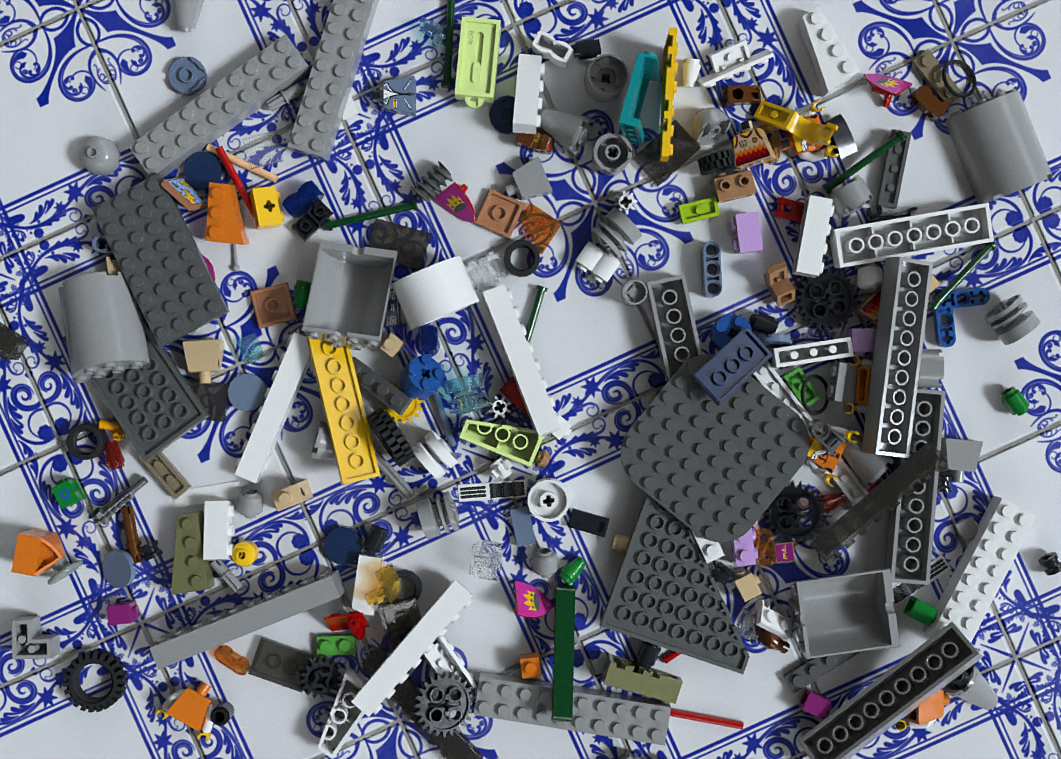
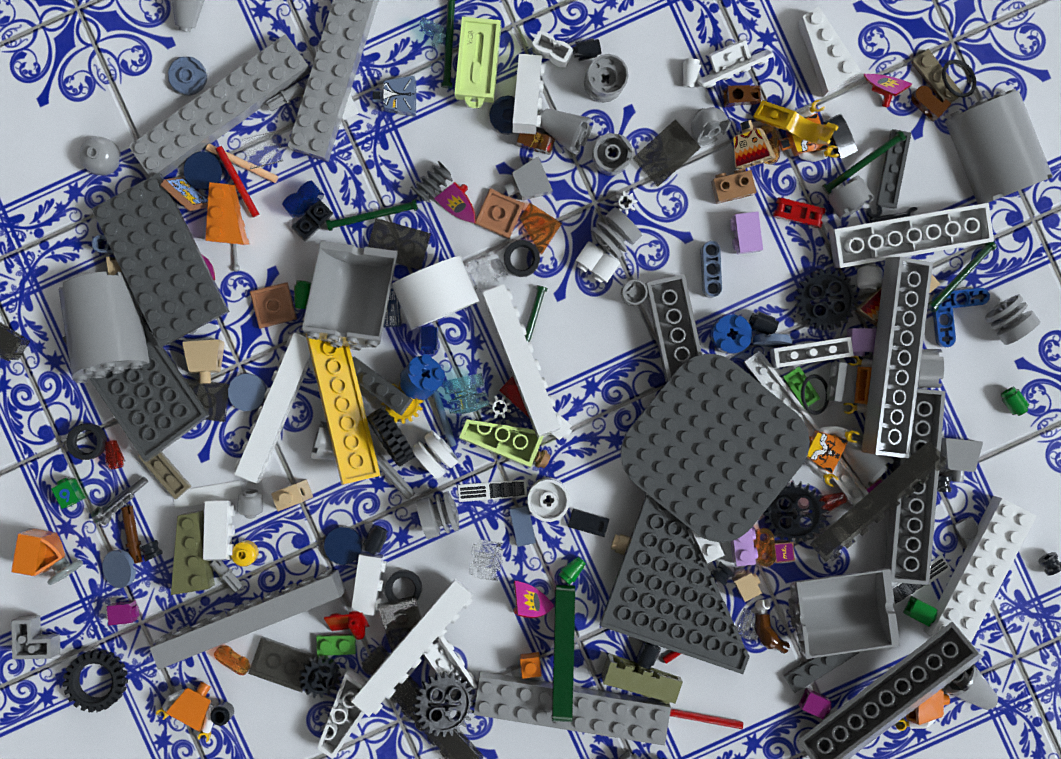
(115, 428): light orange arm -> none
(250, 348): clear light blue bracket -> none
(272, 198): yellow brick -> none
(389, 586): clear yellow brick -> none
(392, 344): tan brick -> none
(500, 469): white gear -> none
(545, 562): light grey head -> none
(645, 69): teal panel -> none
(669, 89): yellow wing -> none
(699, 210): lime plate -> none
(716, 162): black tyre -> none
(732, 365): dark blue tile -> none
(774, 622): white plate -> none
(779, 284): medium nougat brick -> none
(812, 236): white brick -> none
(828, 438): dark grey piece -> none

